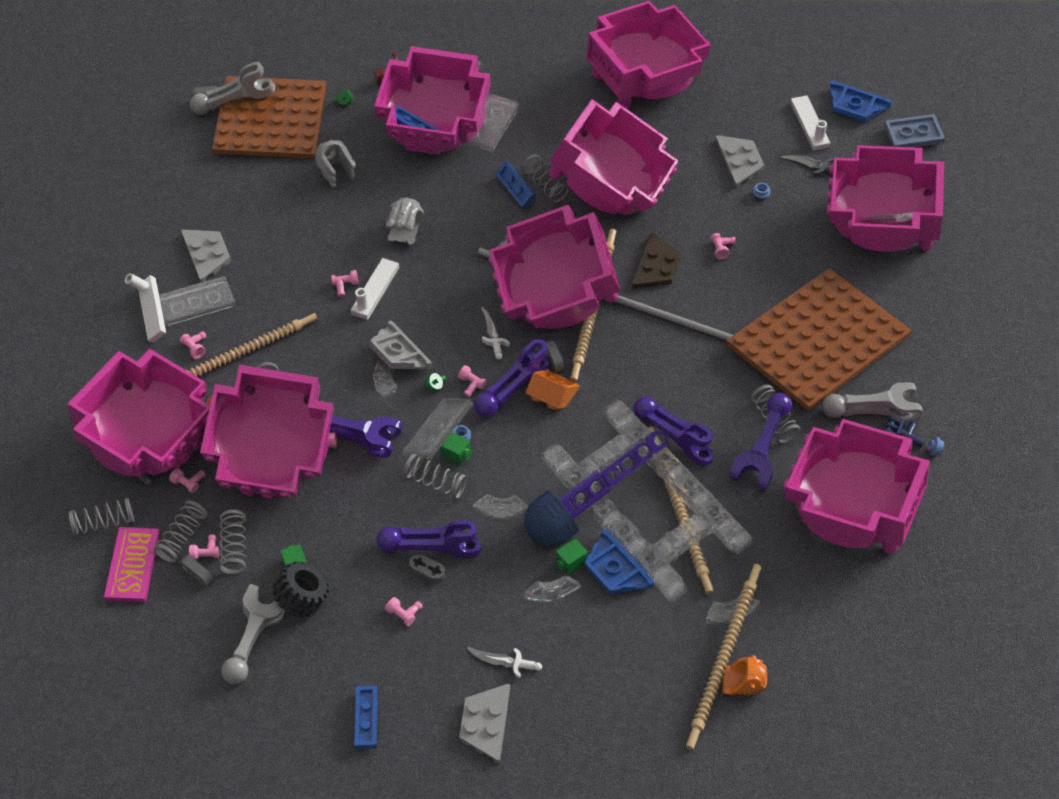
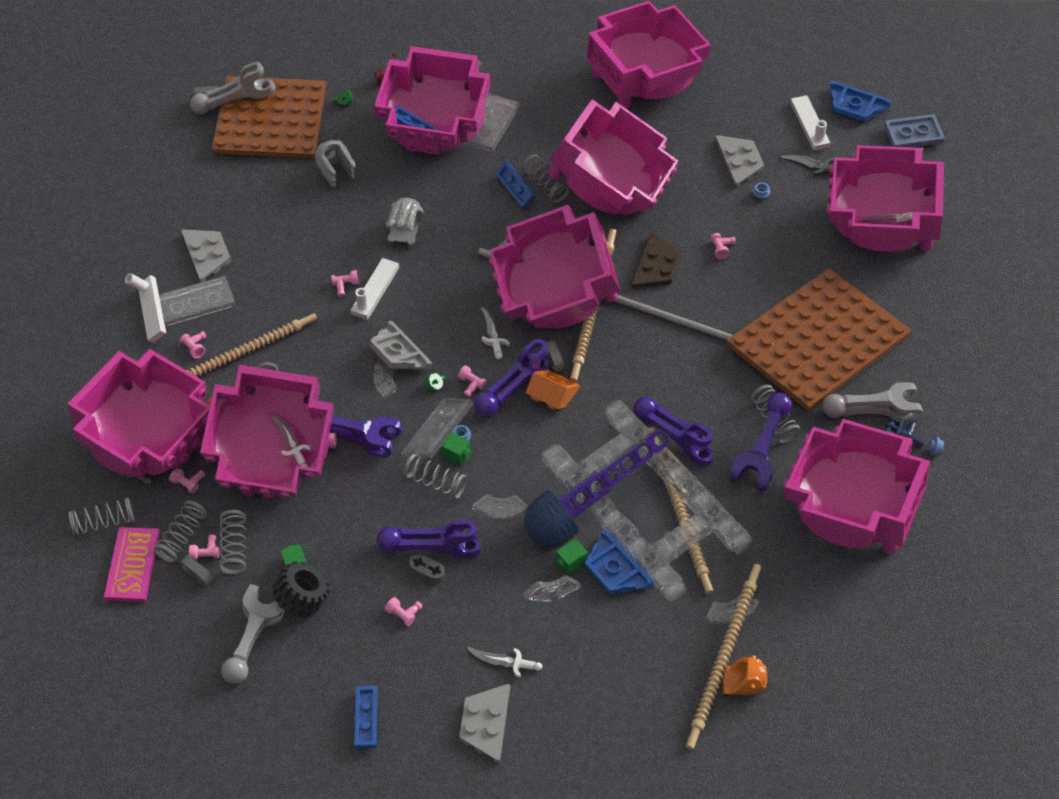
(290, 440): none -> piece

